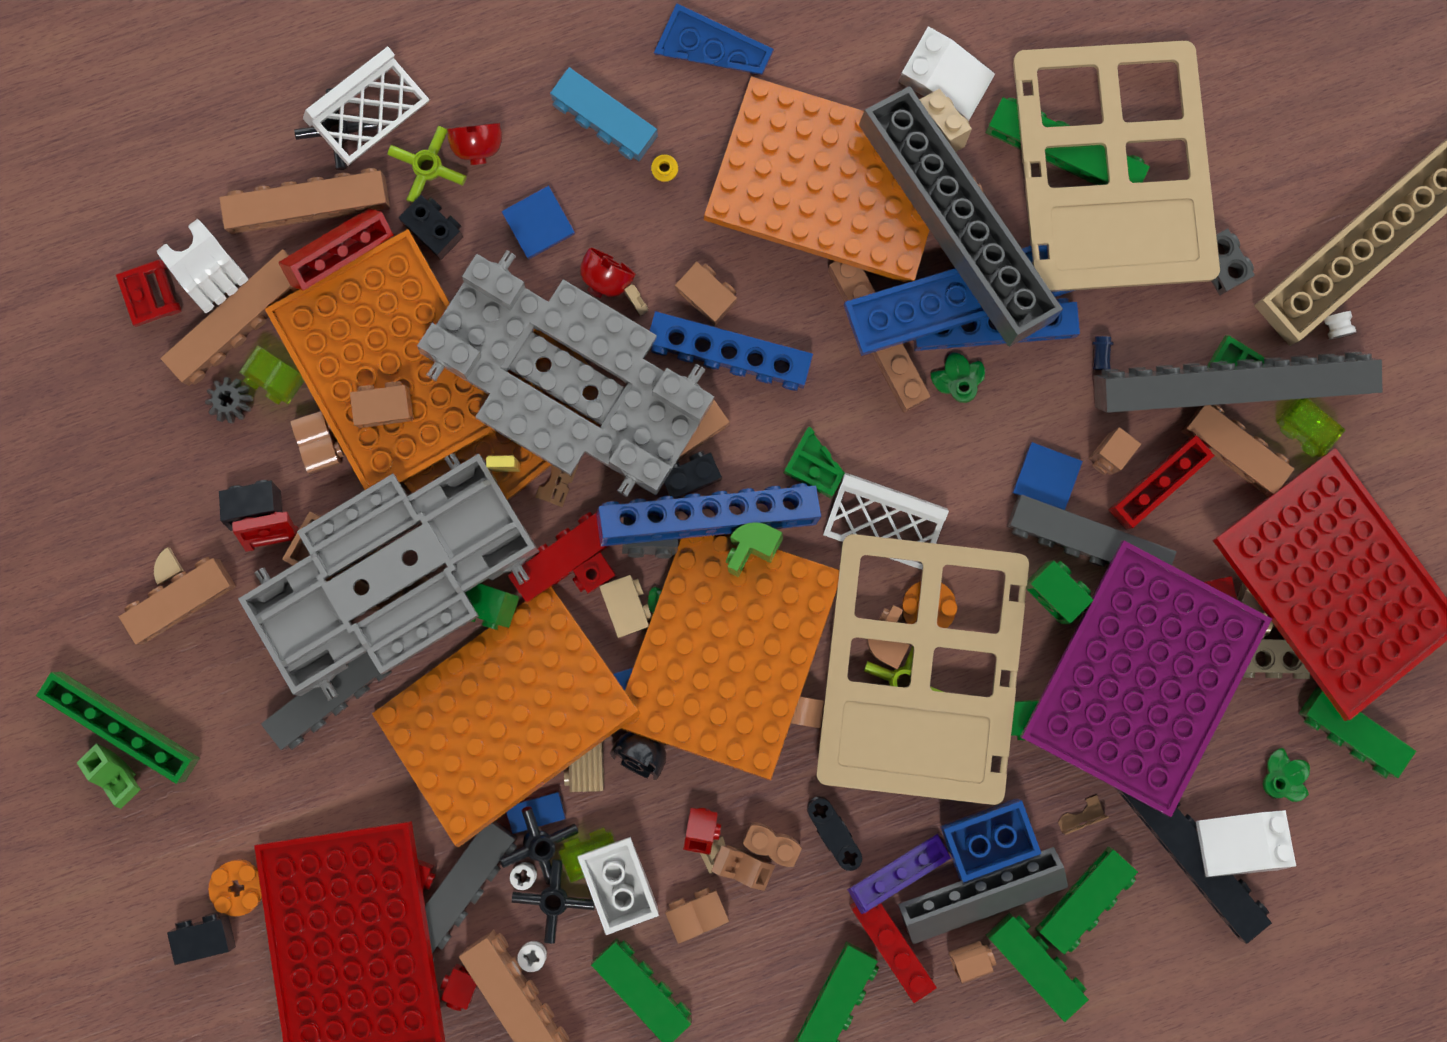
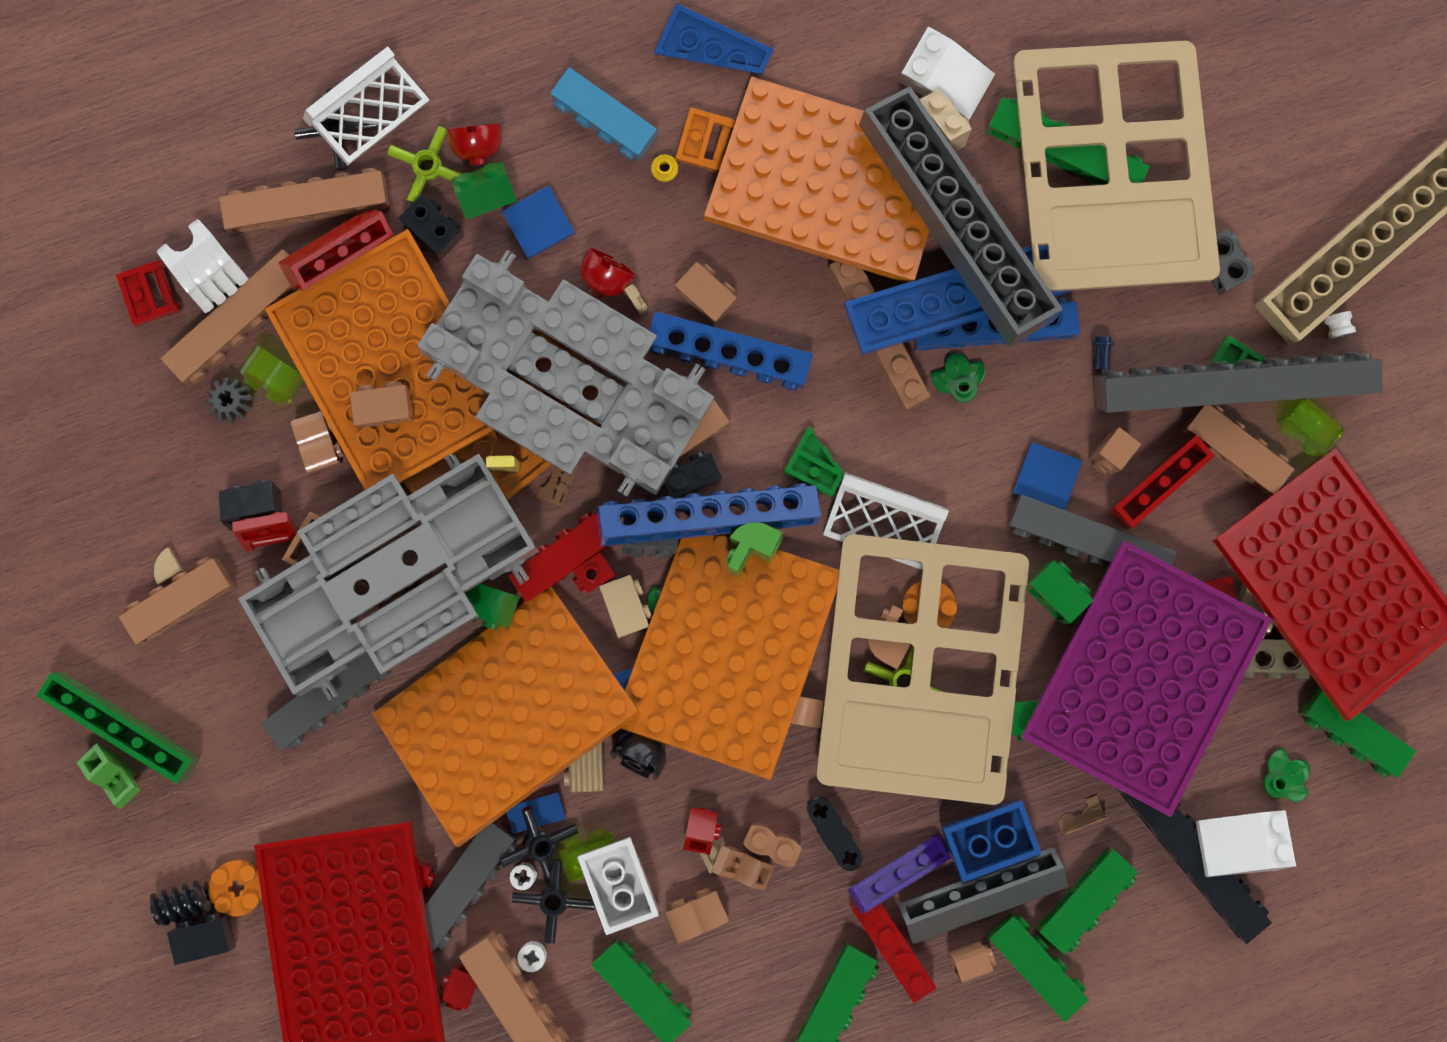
(182, 904): none -> black piece
(483, 190): none -> green brick
(697, 136): none -> orange plate

